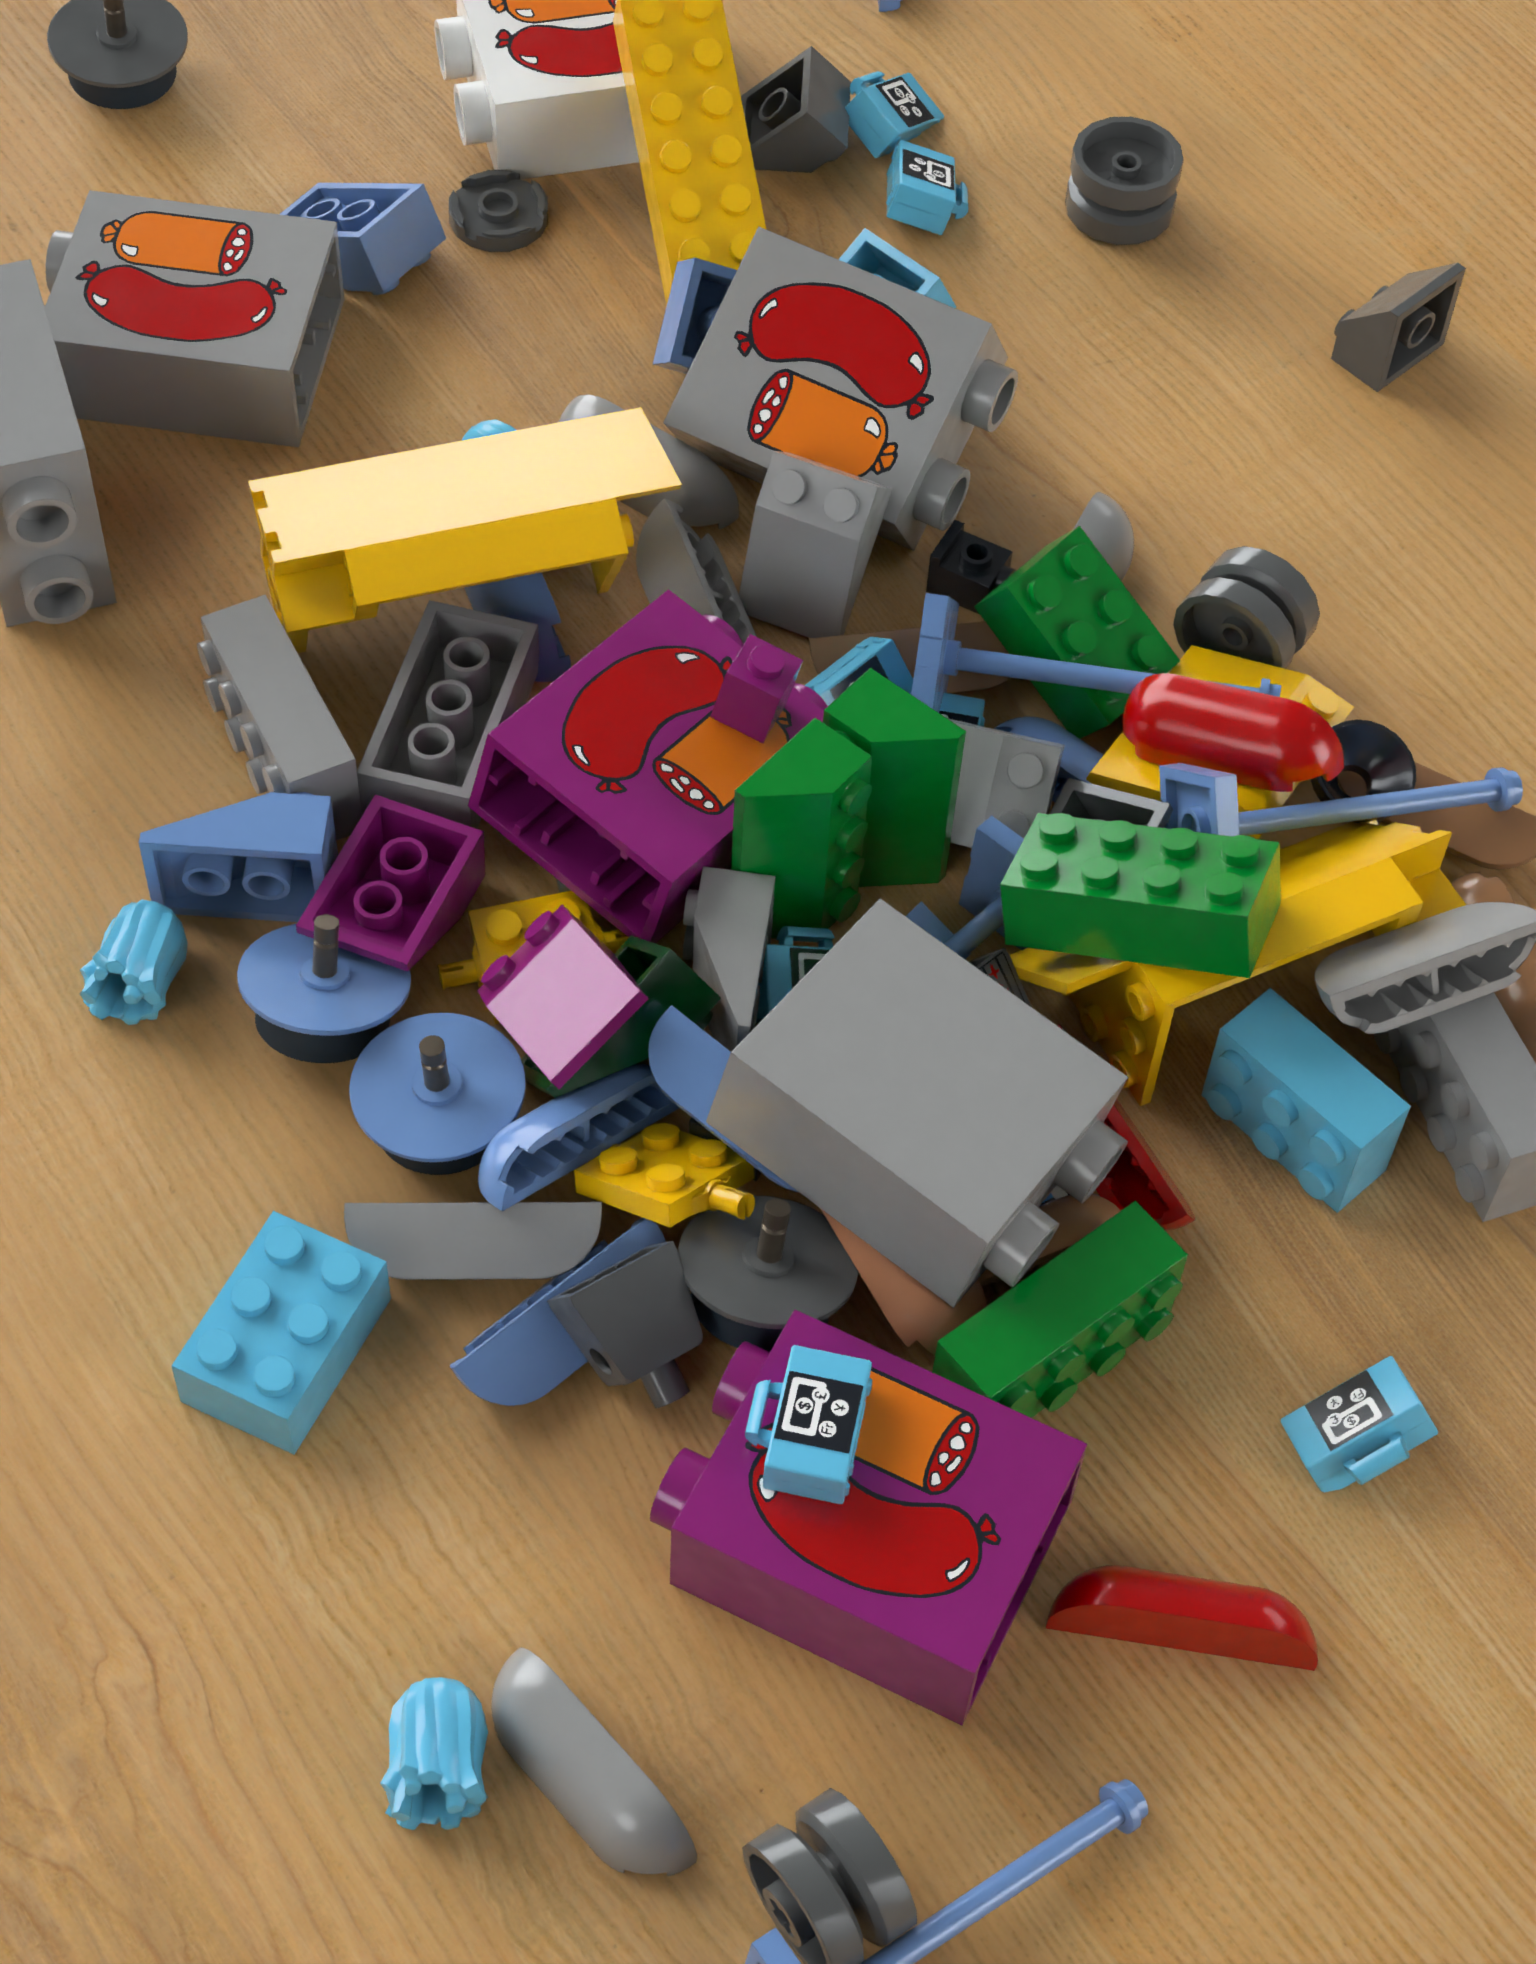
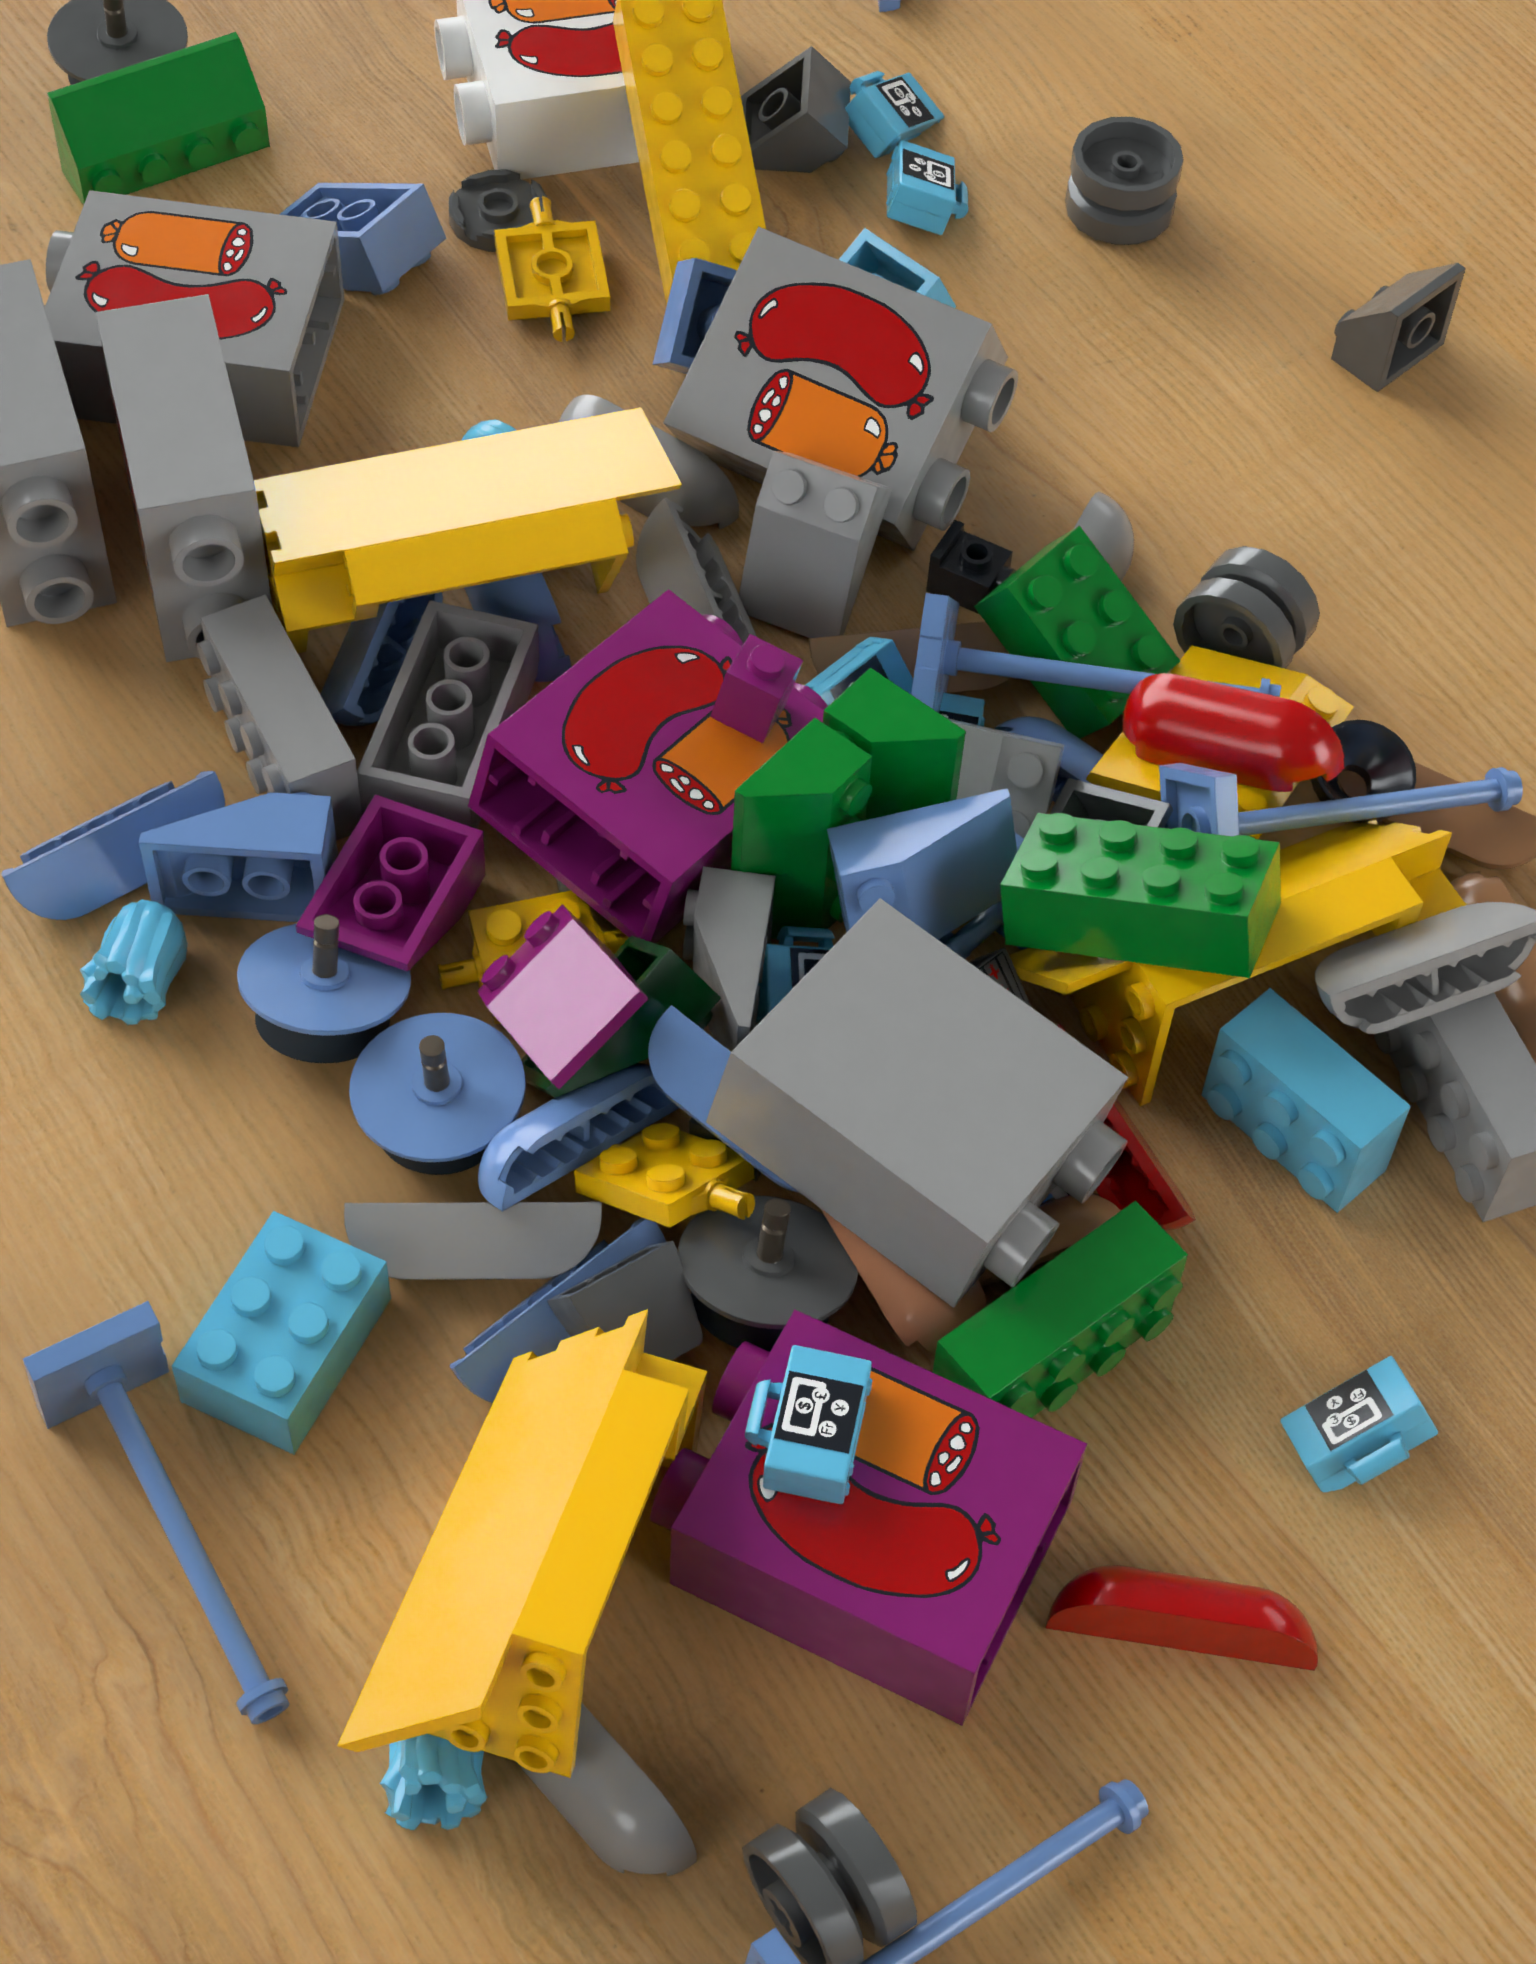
(98, 1370): none -> medium blue tile
(103, 854): none -> medium blue brick
(159, 119): none -> green slope
(184, 464): none -> light grey brick
(371, 661): none -> medium blue brick
(530, 1551): none -> yellow panel
(552, 269): none -> yellow plate
(927, 862): none -> medium blue slope

